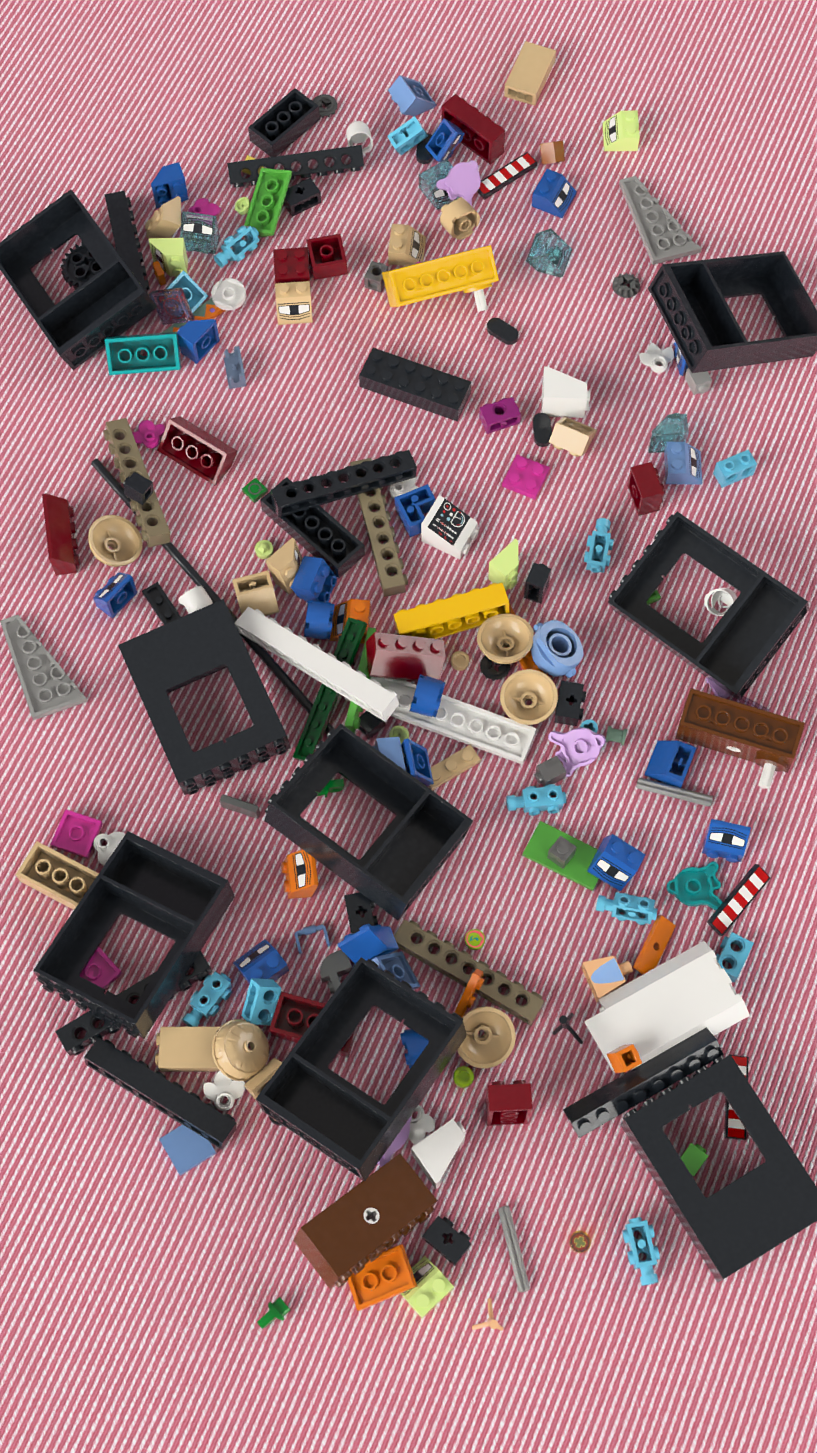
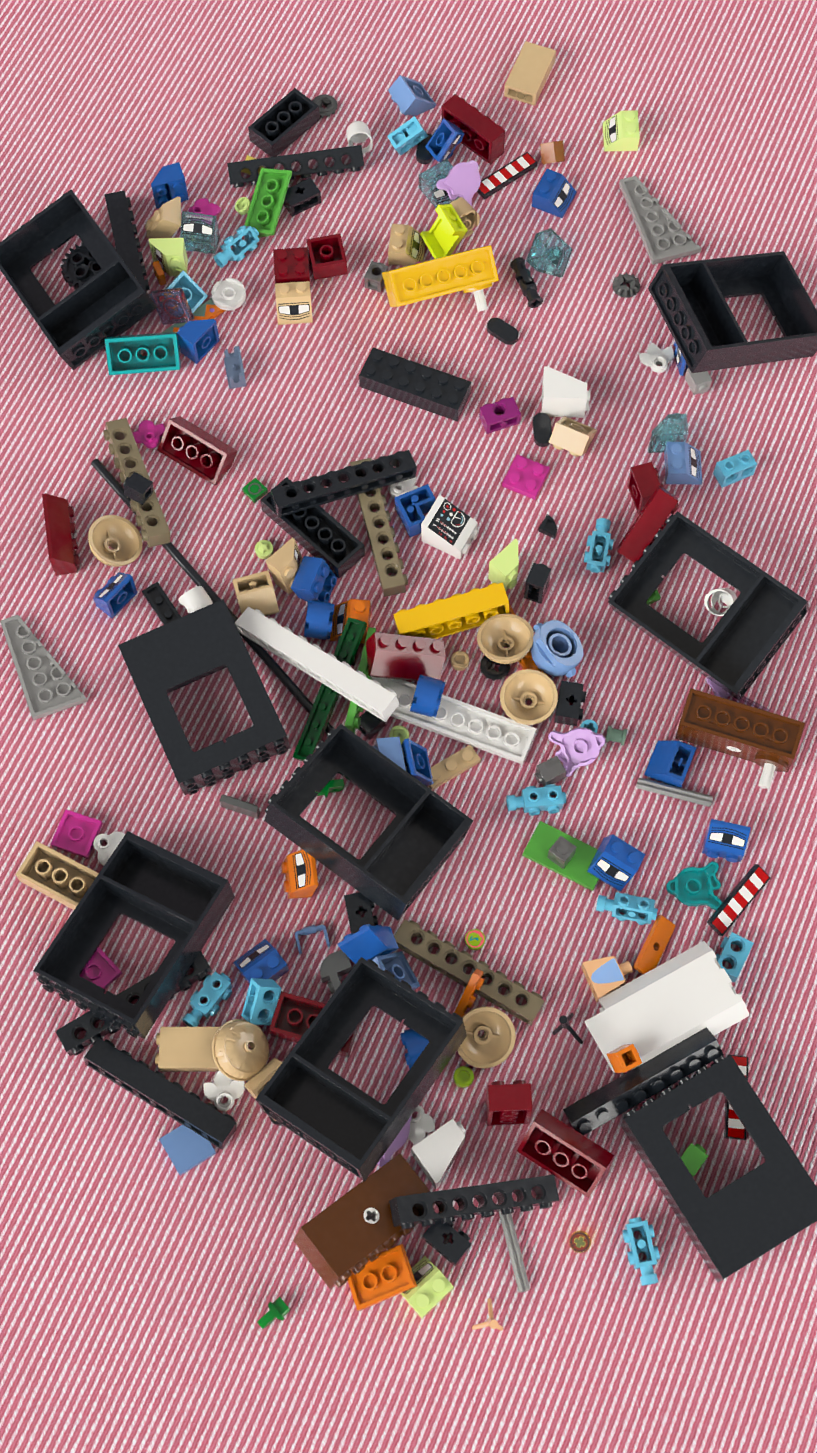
(445, 232): none -> neon yellow panel
(526, 282): none -> black piece
(543, 1186): none -> black brick
(548, 527): none -> black tile
(565, 1153): none -> dark red brick
(648, 524): none -> dark red brick

